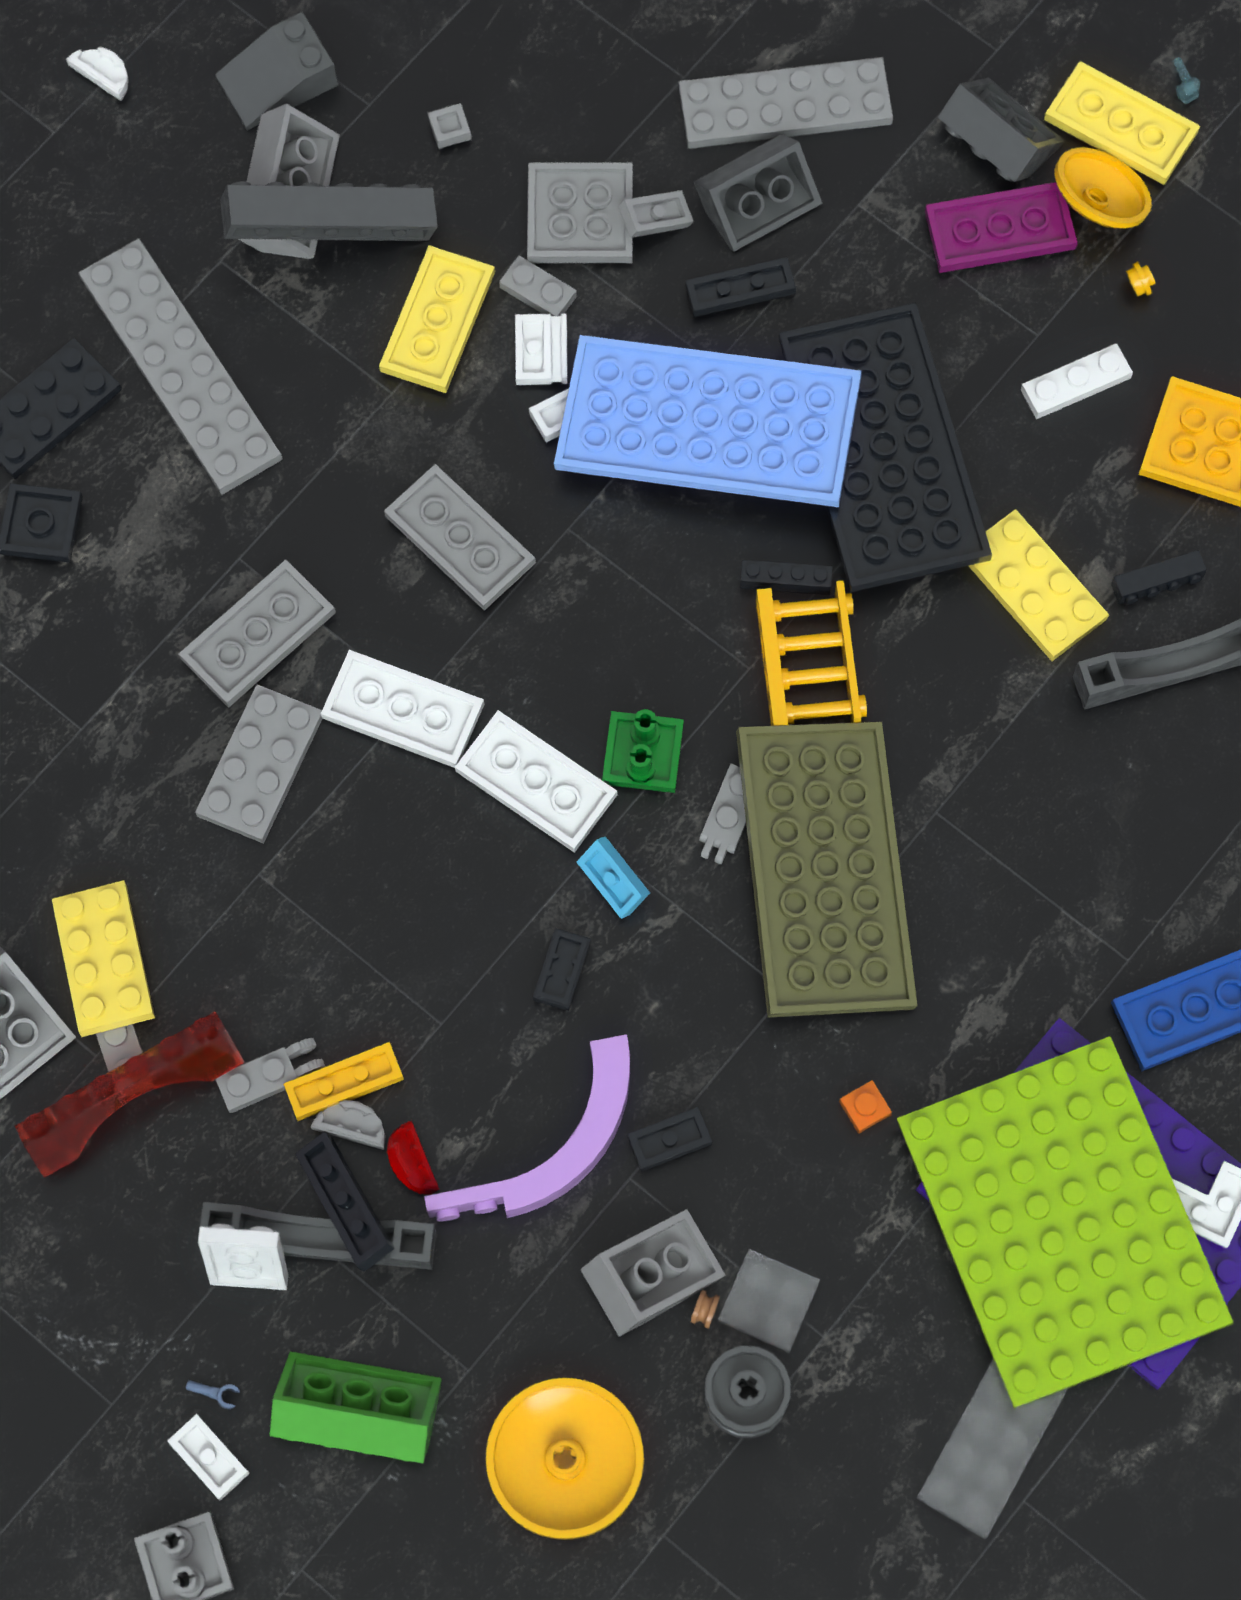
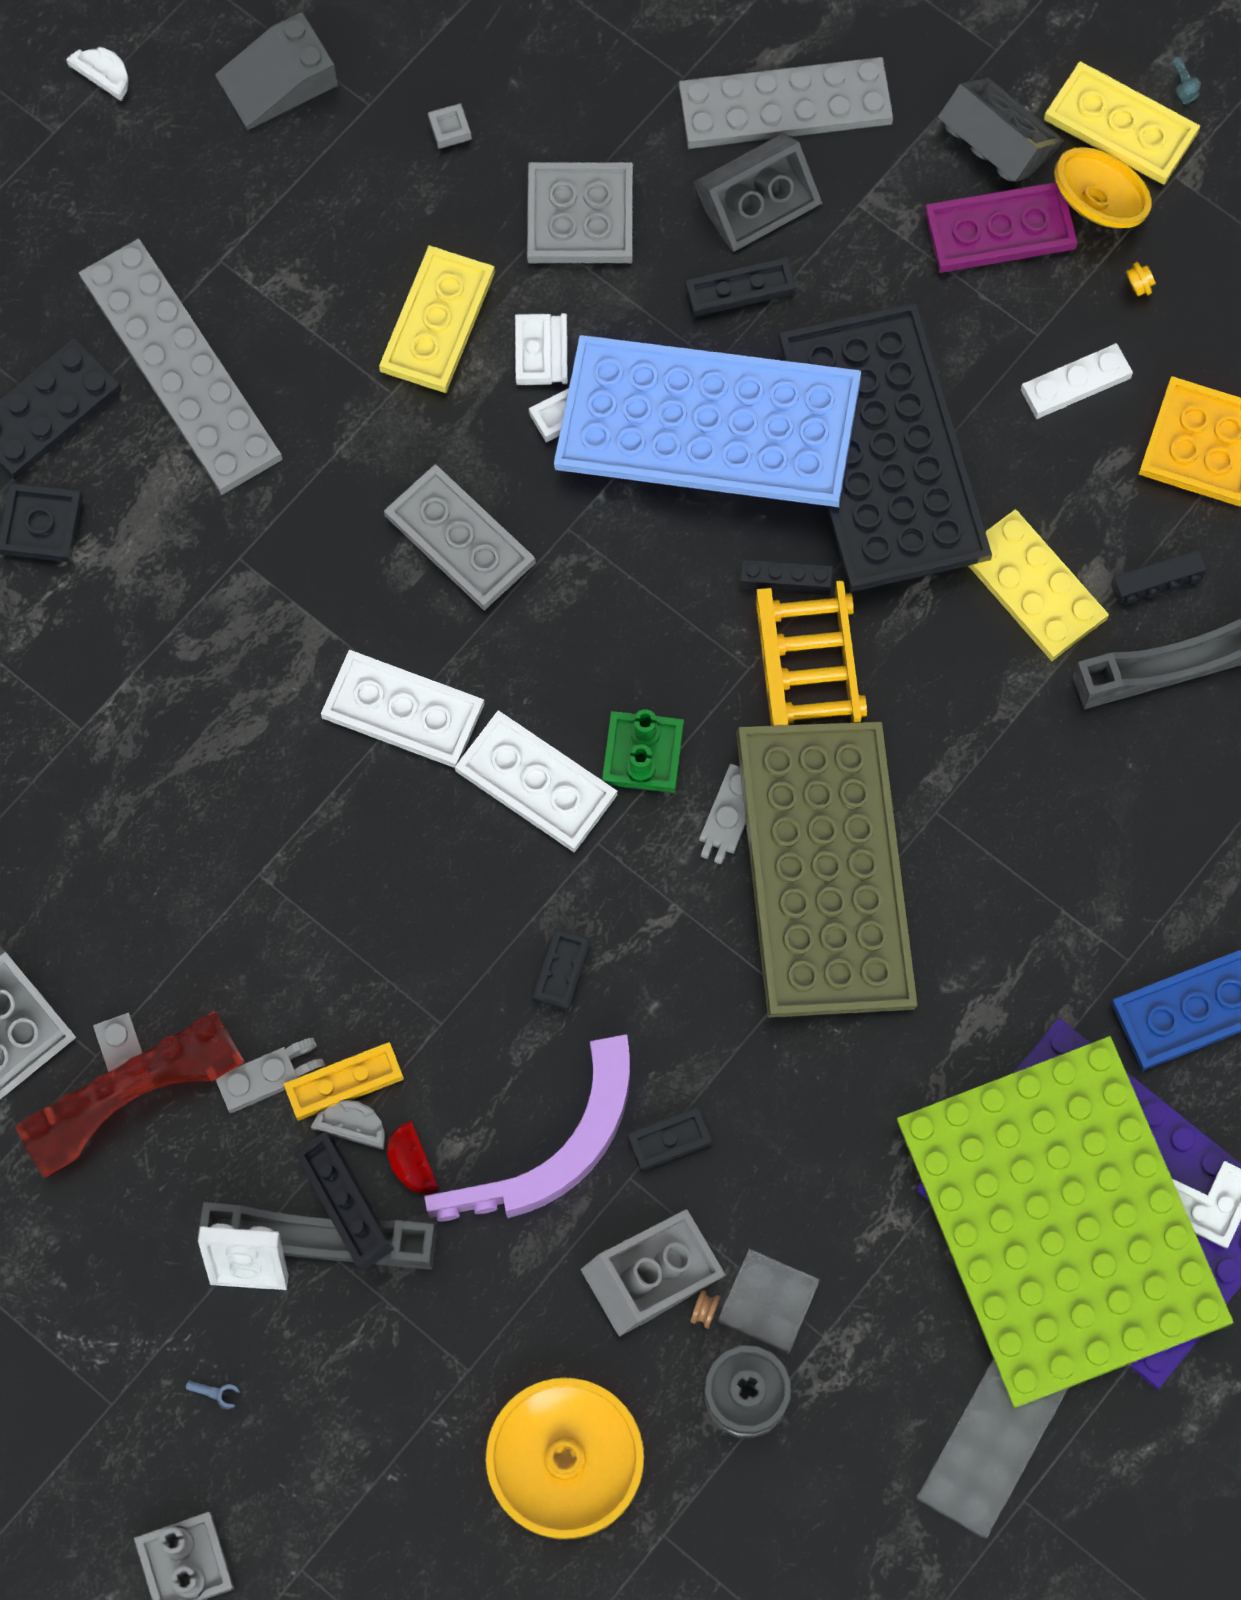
(103, 958): light yellow plate -> none
(208, 1457): white plate -> none
(257, 633): light grey plate -> none
(259, 763): light grey plate -> none
(294, 152): light grey slope -> none
(328, 212): dark grey brick -> none
(355, 1407): bright green slope -> none
(537, 288): light grey plate -> none
(613, 877): medium azure plate -> none
(655, 213): light grey plate -> none
(865, 1106): orange plate -> none

